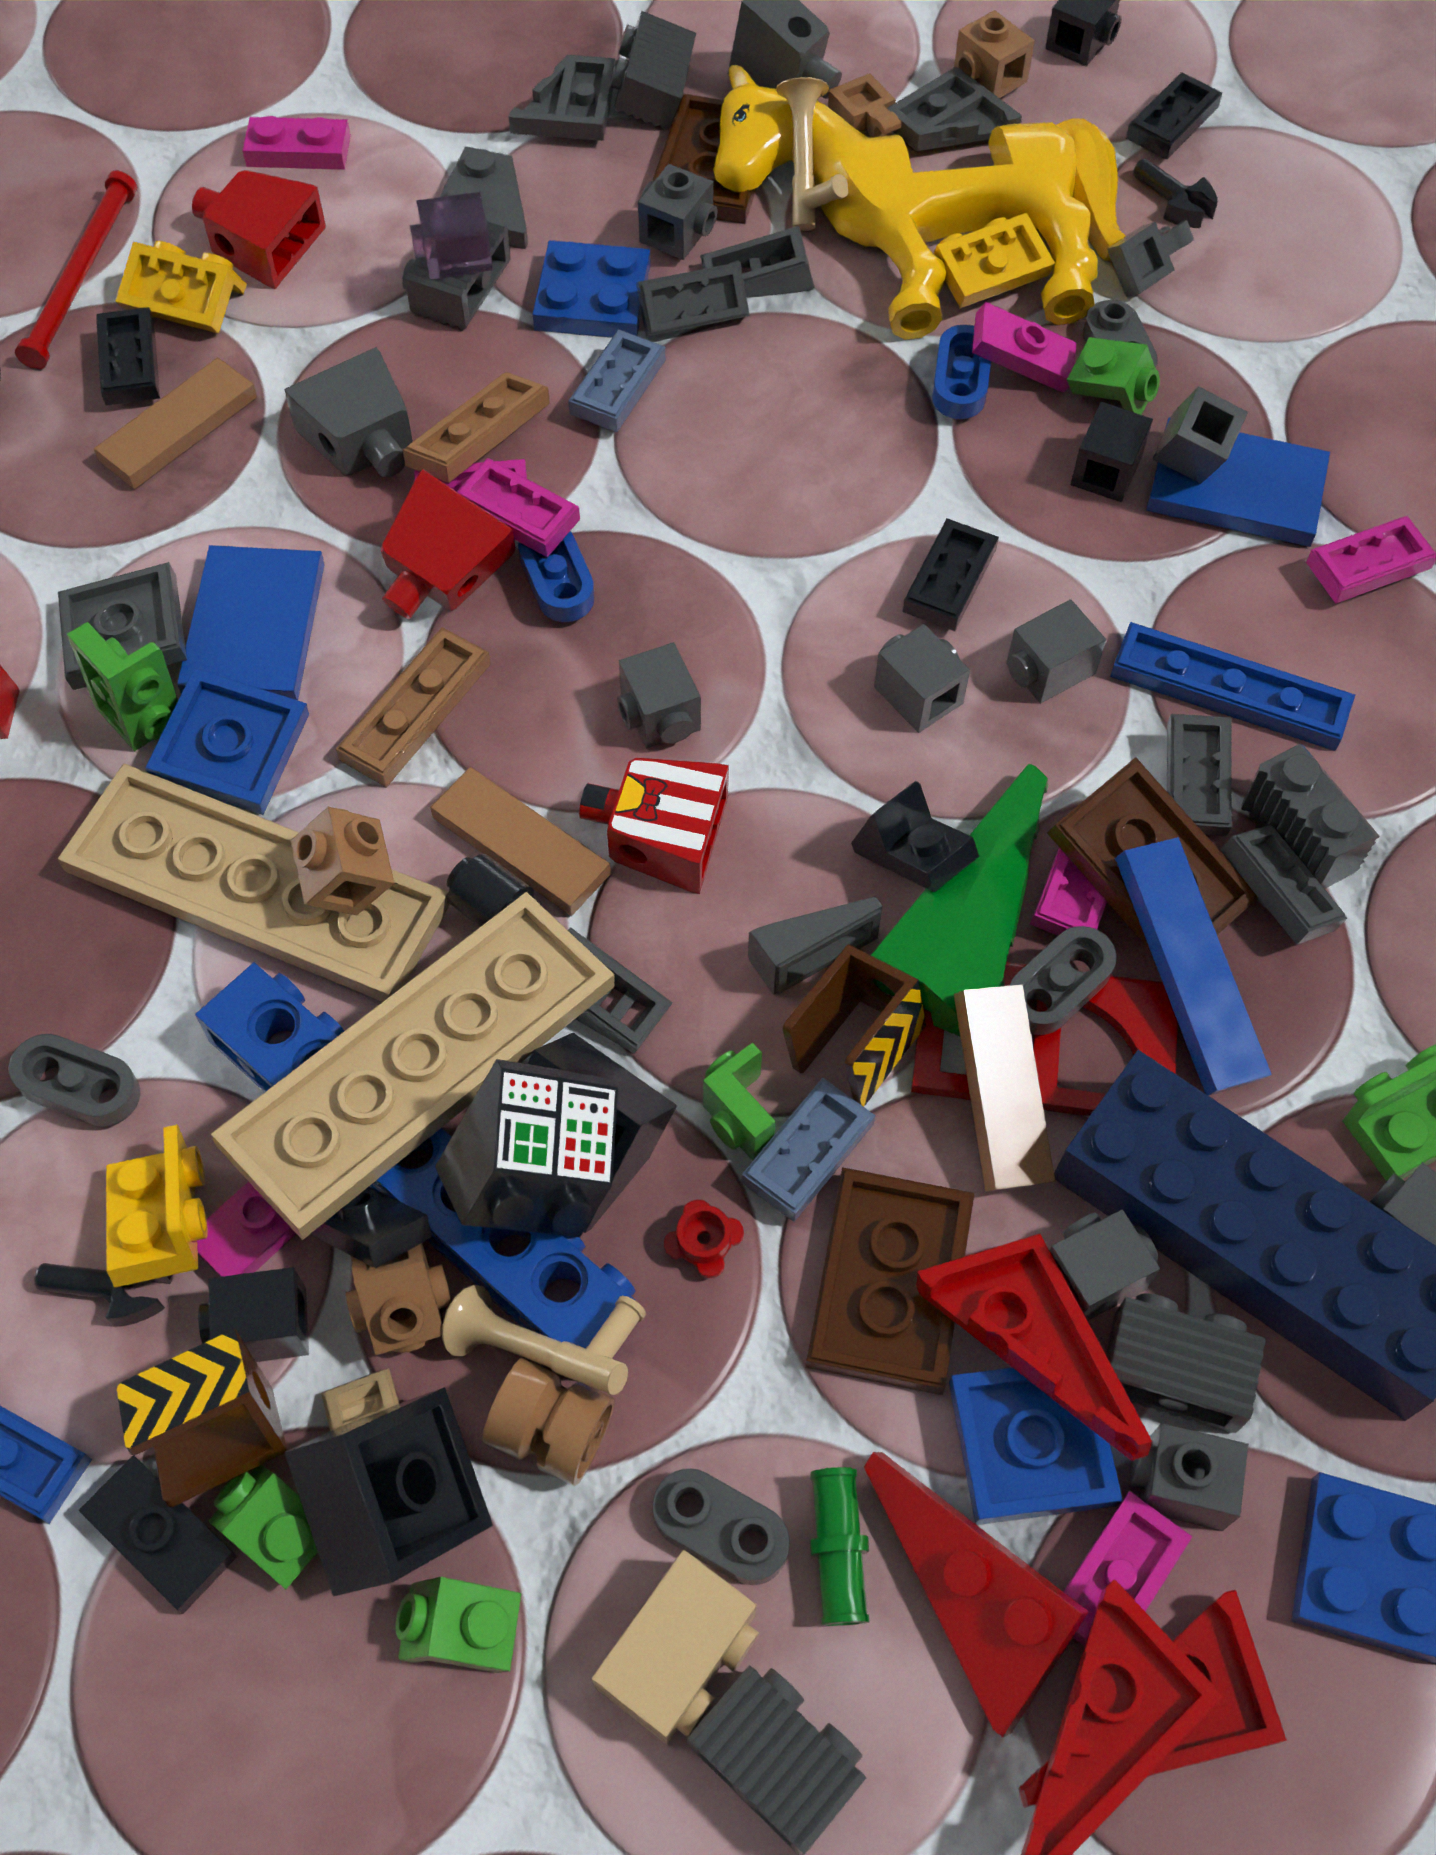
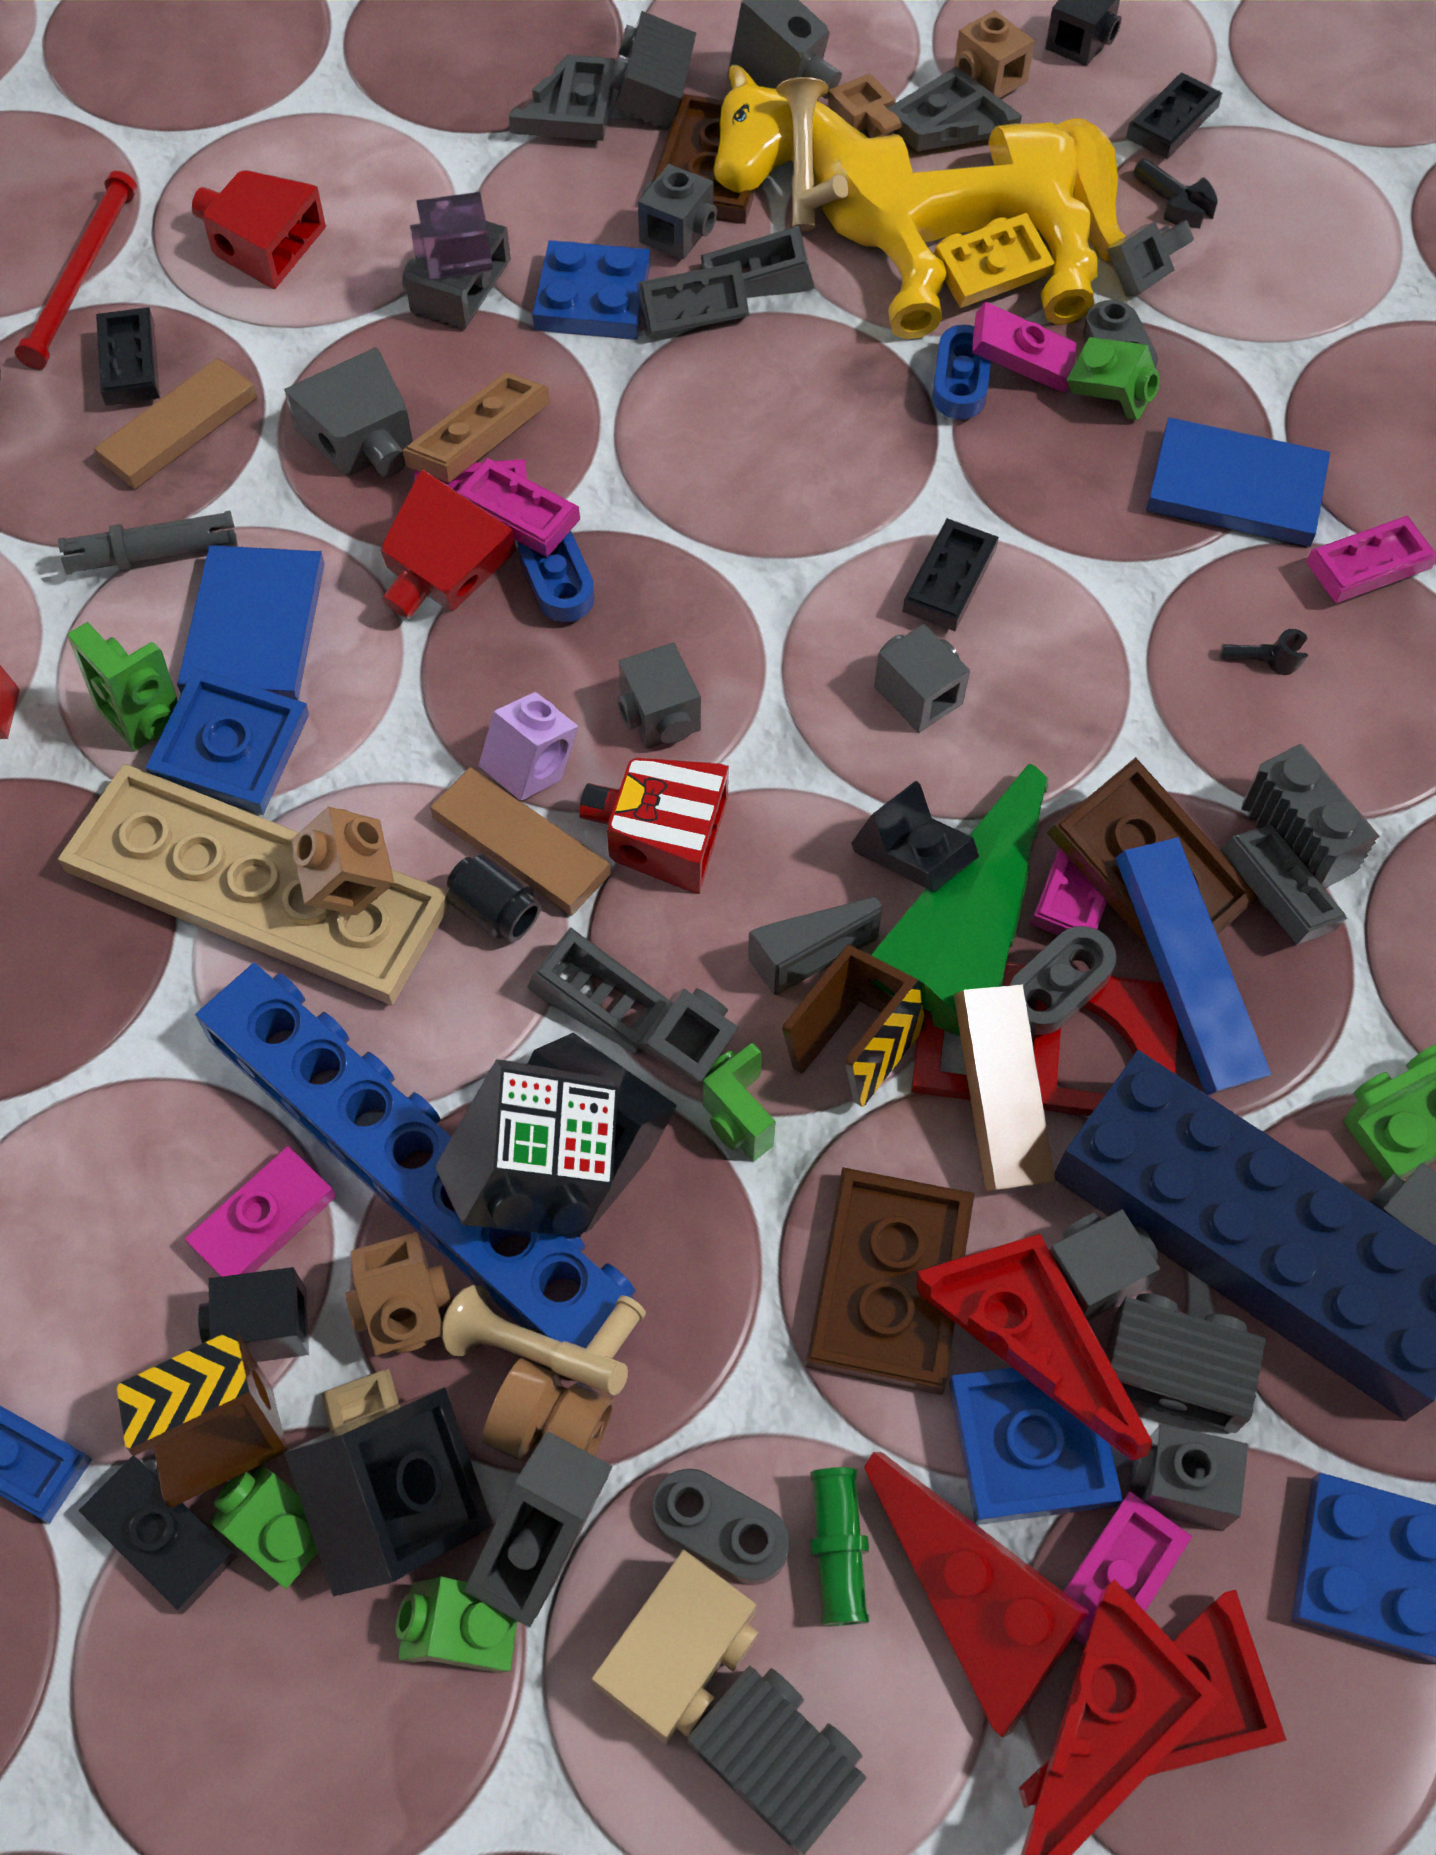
(79, 1082): dark grey plate -> none
(96, 1283): black bar -> none
(131, 609): dark grey plate -> none
(146, 542): none -> dark grey pin
(154, 1213): yellow bracket -> none
(179, 285): yellow bracket -> none
(296, 143): dark pink plate -> none
(375, 1228): black plate -> none
(411, 1064): tan plate -> none
(413, 707): medium nougat tile -> none
(496, 180): dark grey wing -> none
(528, 745): none -> lavender brick
(537, 1528): none -> dark grey brick
(617, 380): sand blue plate -> none
(689, 1034): none -> dark grey brick
(703, 1218): red plate -> none
(808, 1149): sand blue plate -> none
(1055, 651): dark grey brick -> none
(1111, 451): black brick -> none
(1200, 435): dark grey brick -> none
(1201, 769): dark grey plate -> none
(1233, 686): blue tile -> none
(1280, 656): none -> black hand

